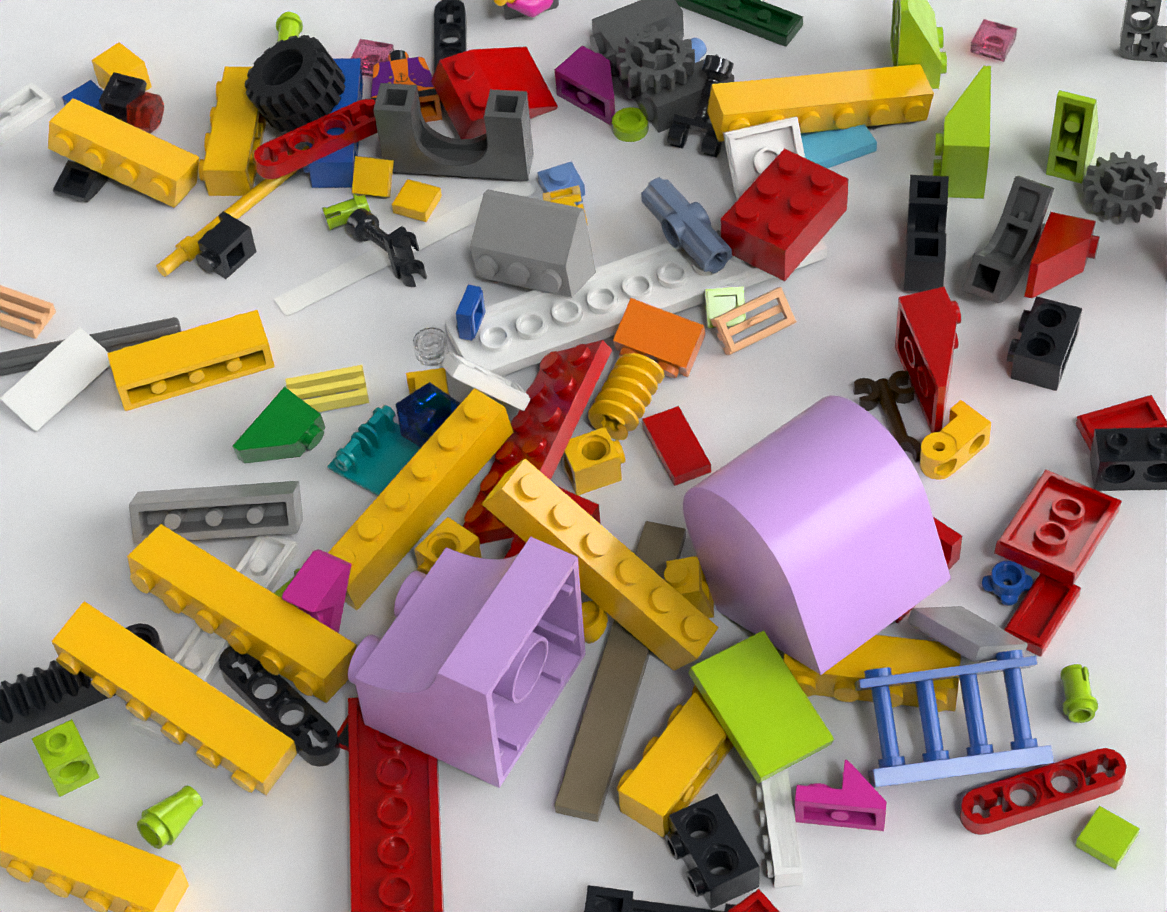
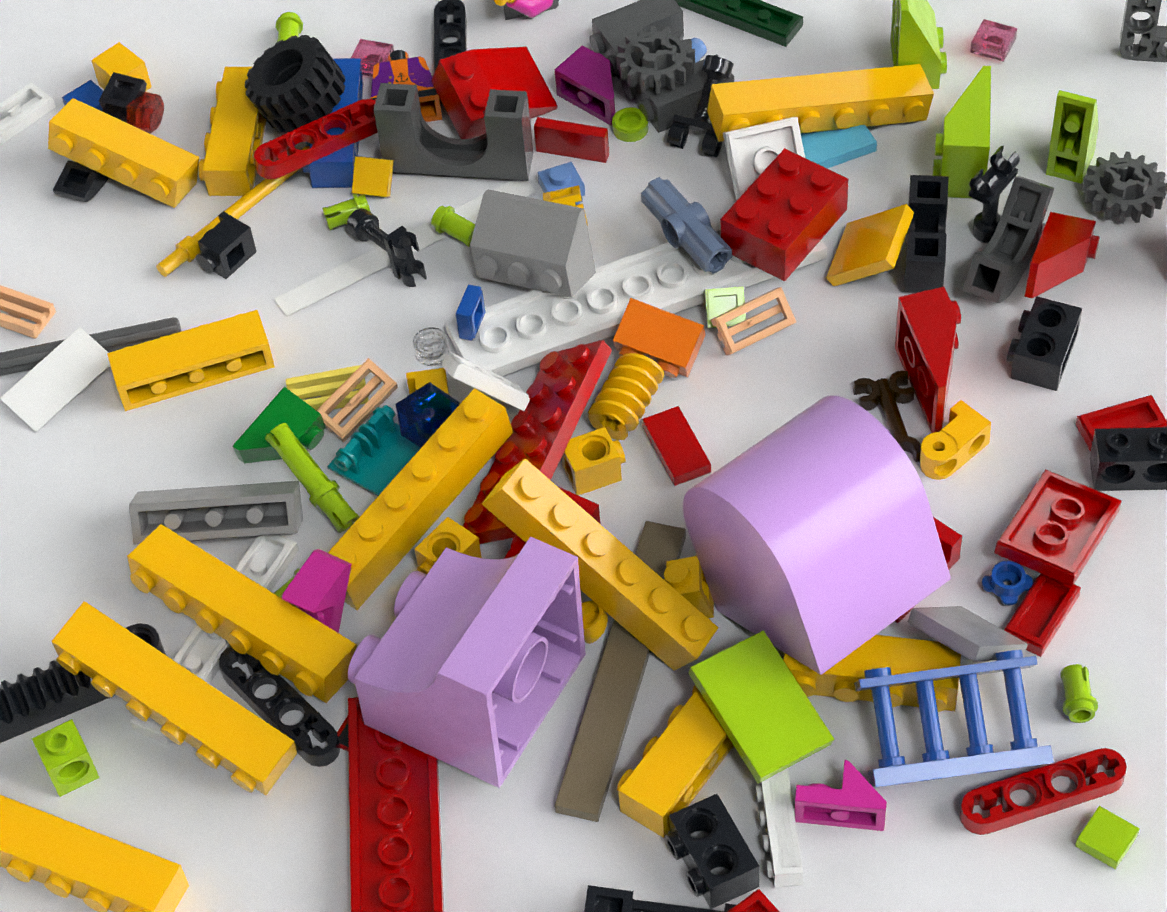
(167, 818): lime cone -> none
(321, 489): none -> lime pin
(352, 425): none -> light nougat tile
(416, 200): yellow tile -> none
(453, 224): none -> lime pin
(571, 139): none -> red tile
(870, 245): none -> yellow tile
(988, 190): none -> black bar

